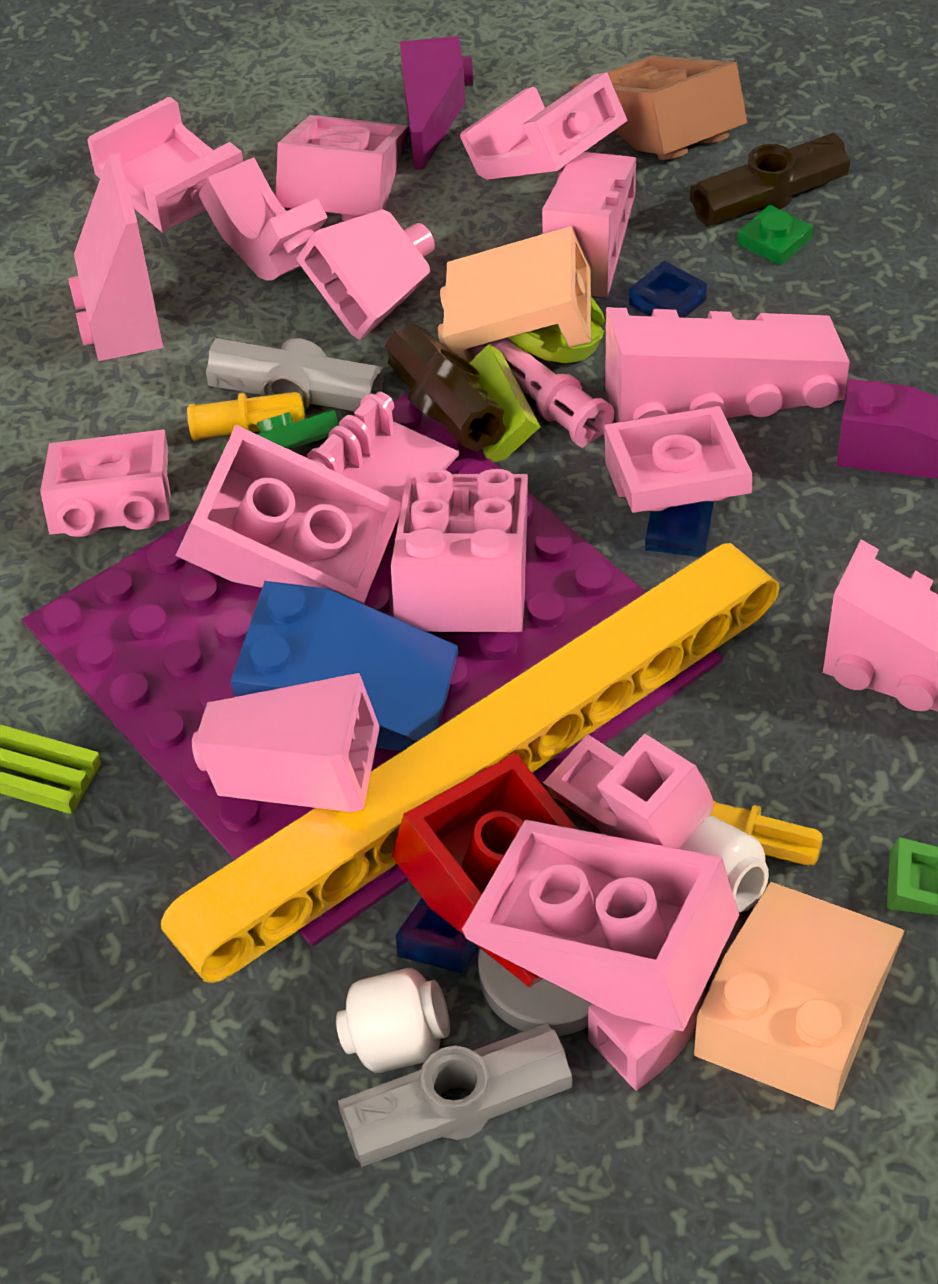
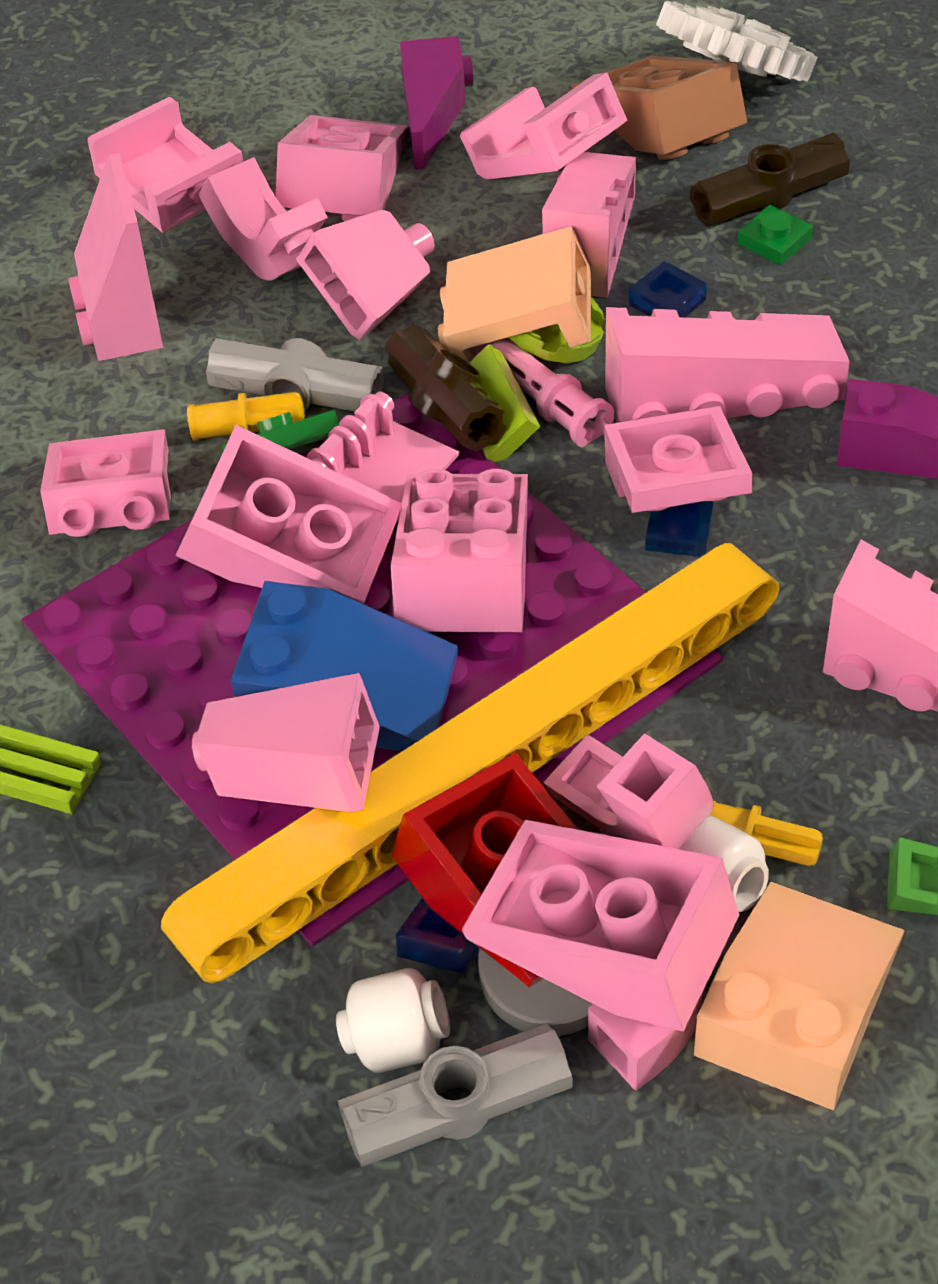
(724, 36): none -> white gear

